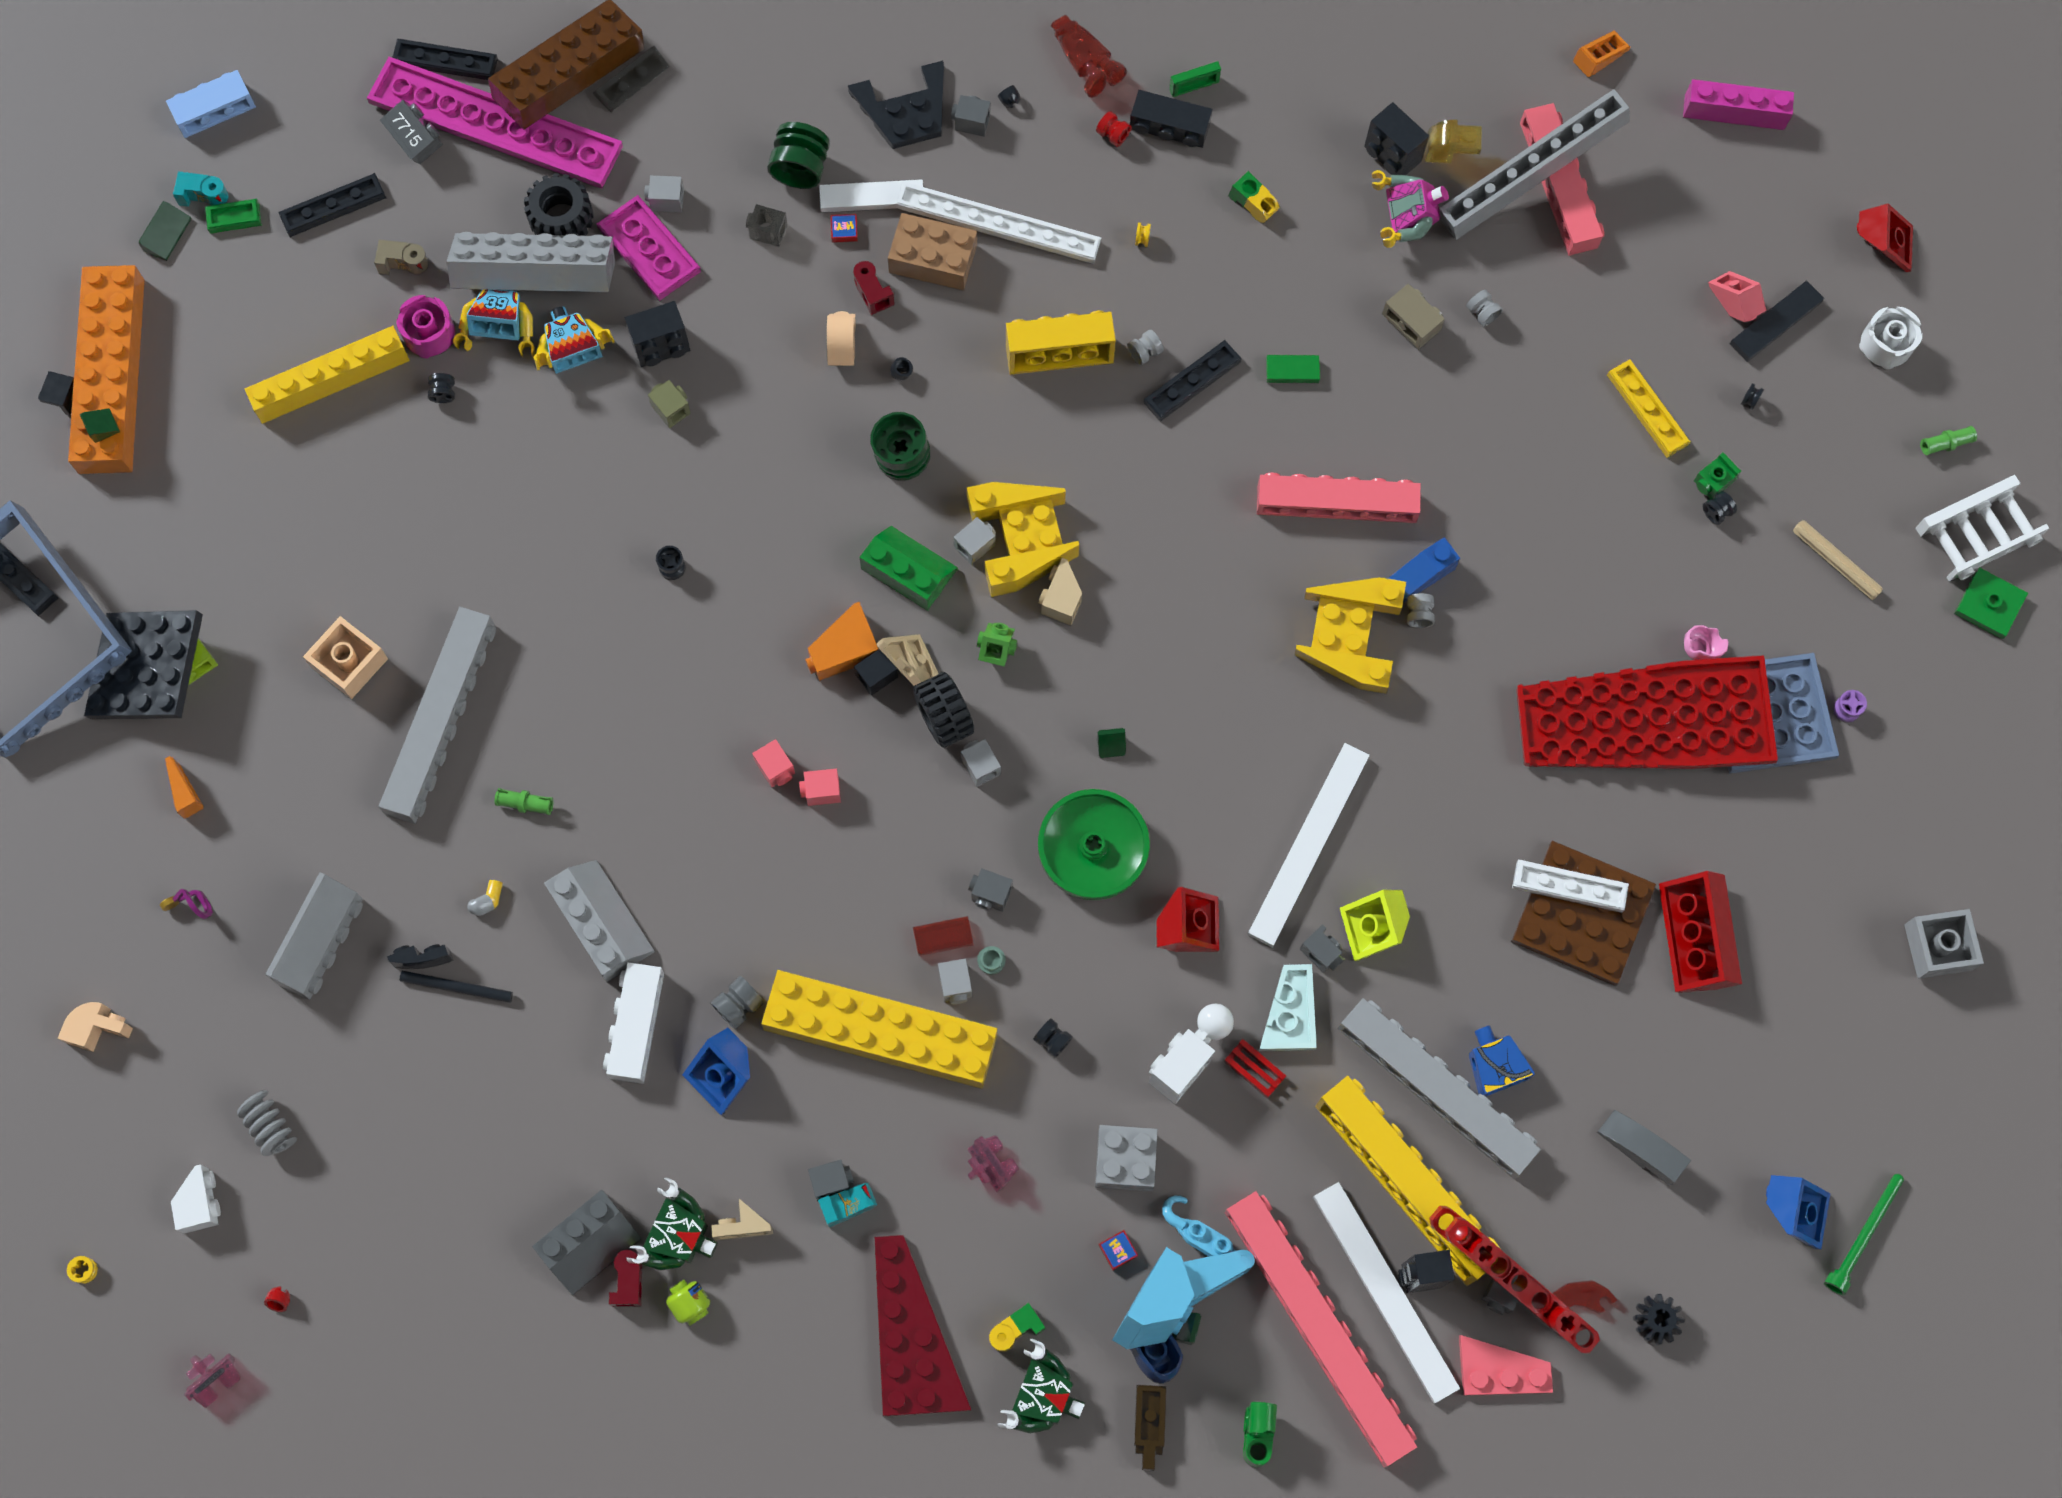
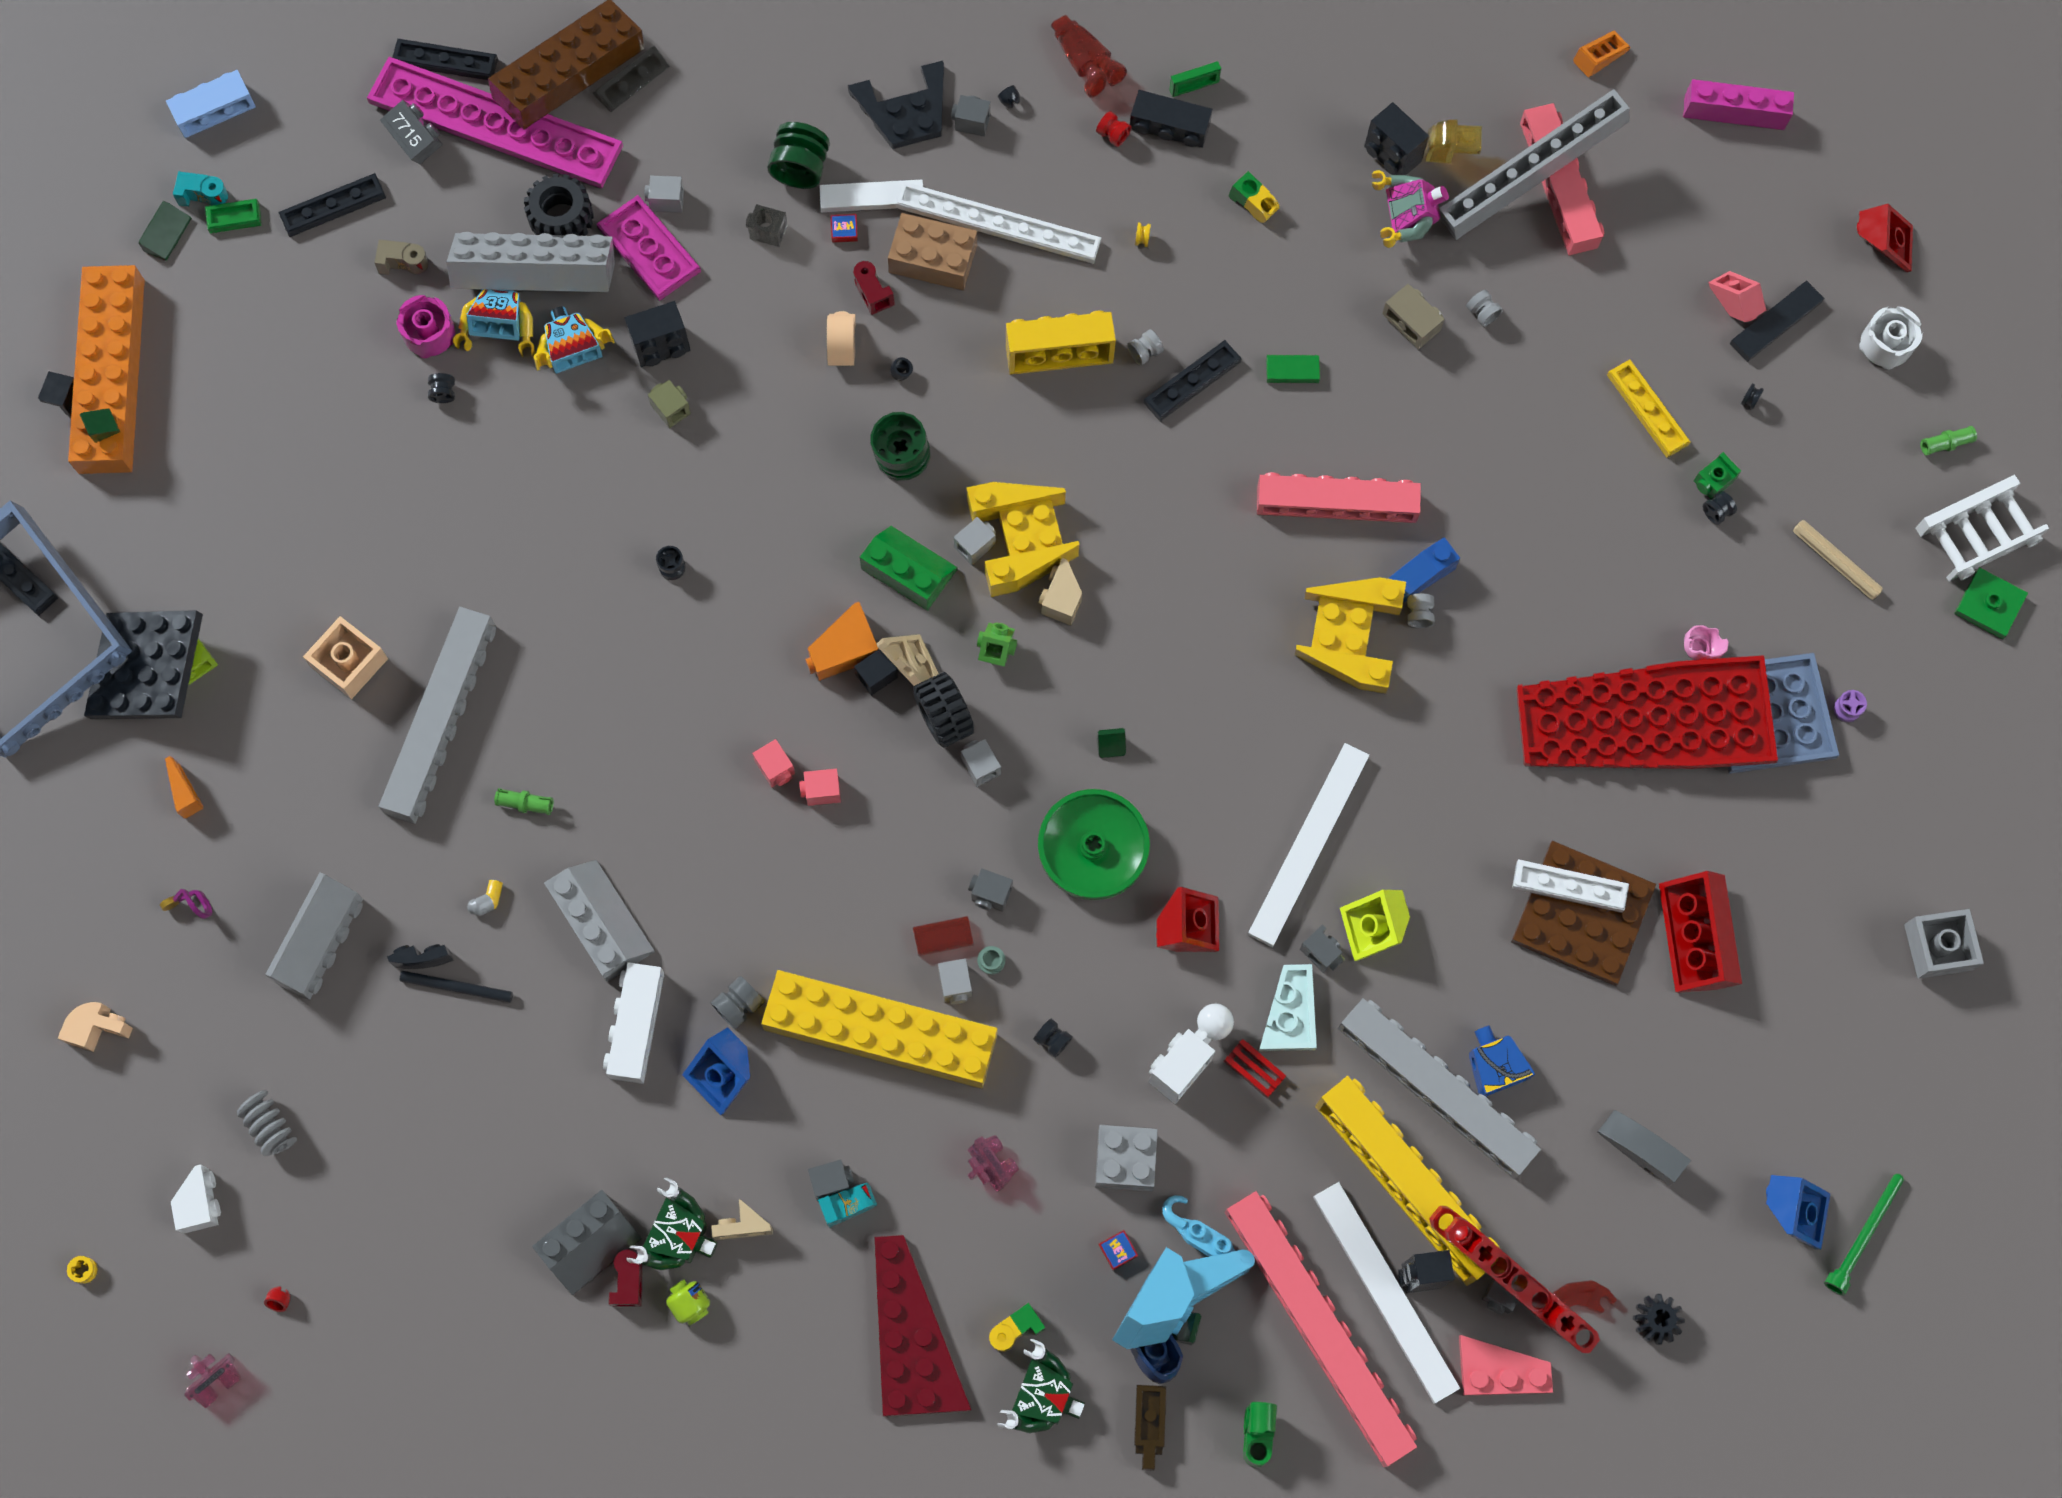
(327, 374): yellow brick -> none

